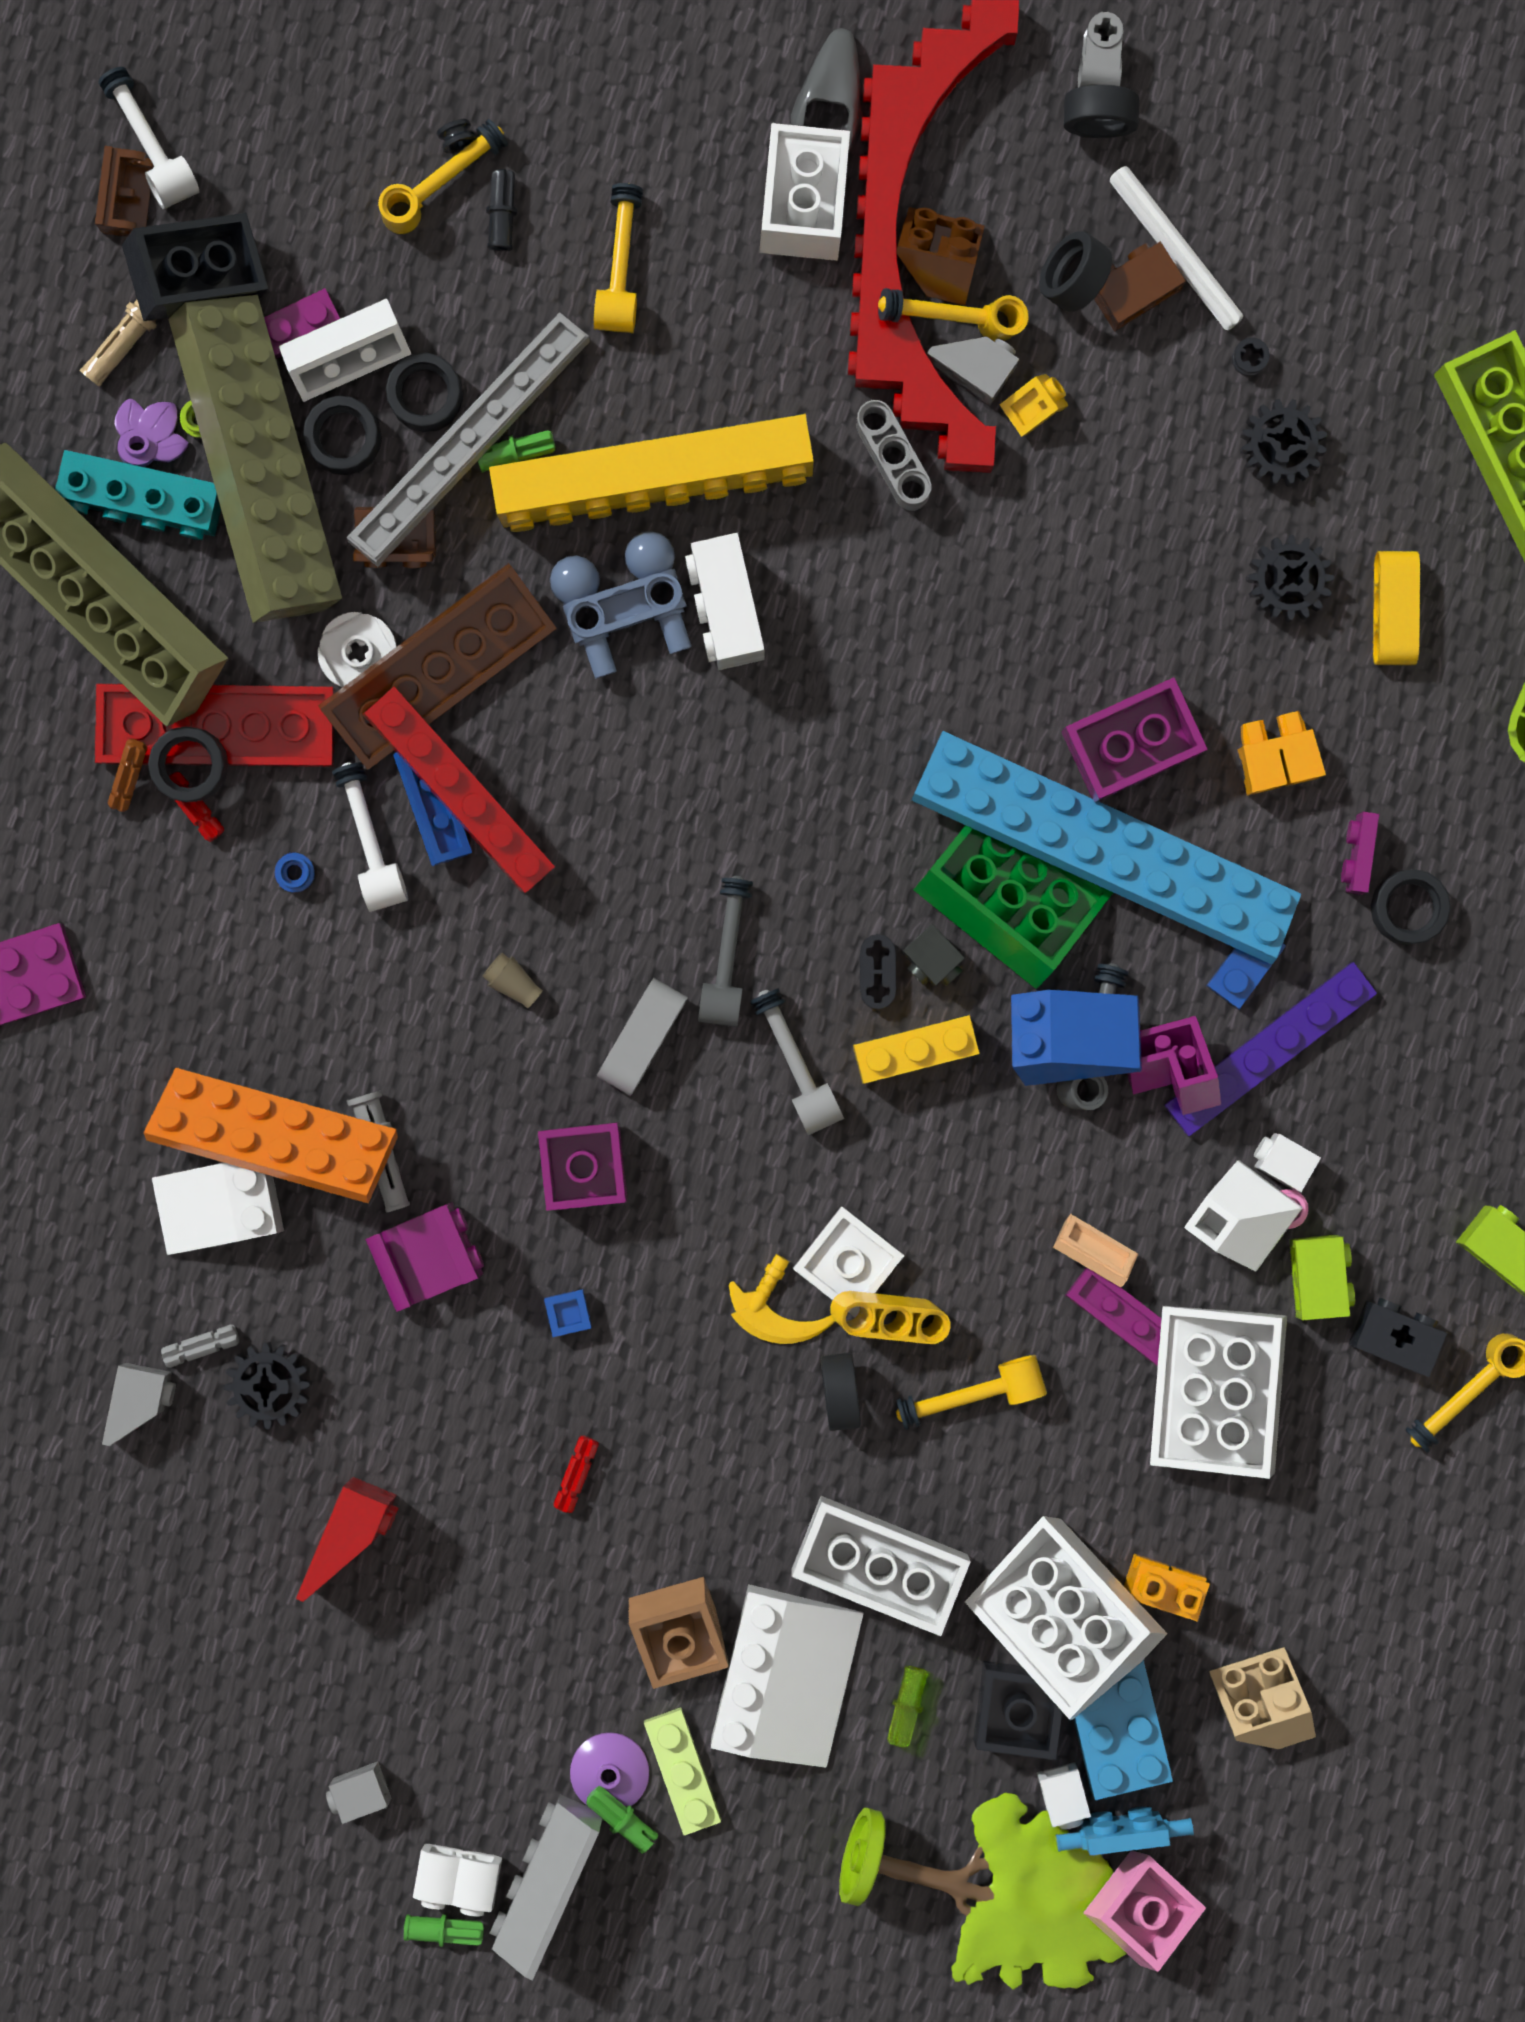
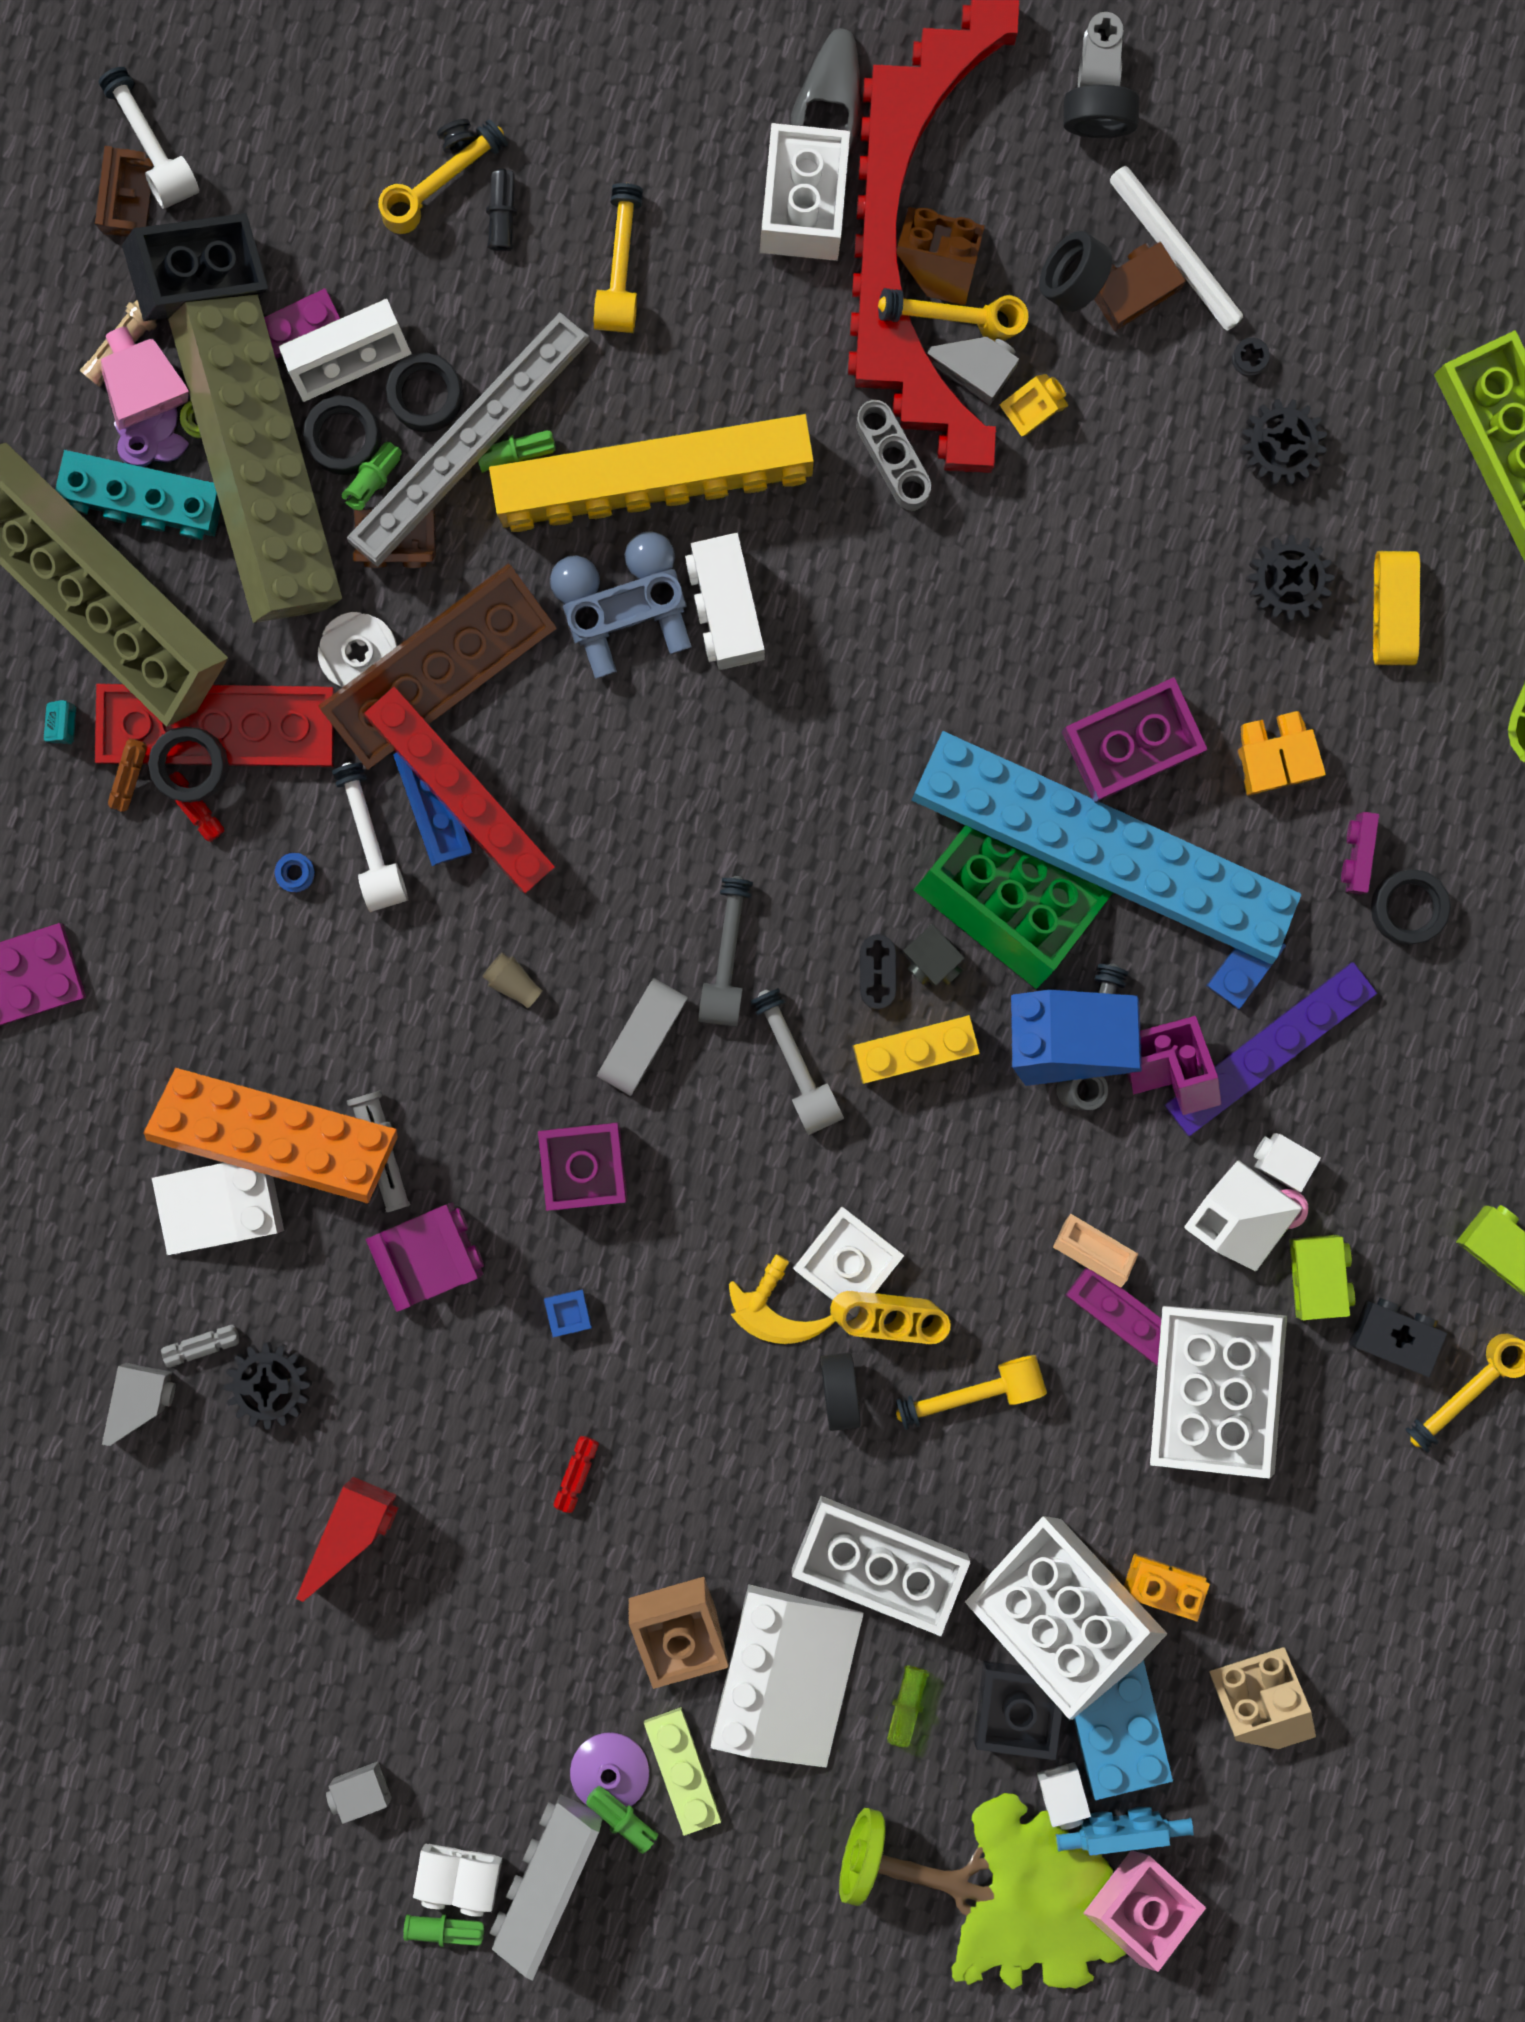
(60, 722): none -> teal slope
(139, 379): none -> bright pink torso
(372, 476): none -> bright green axle

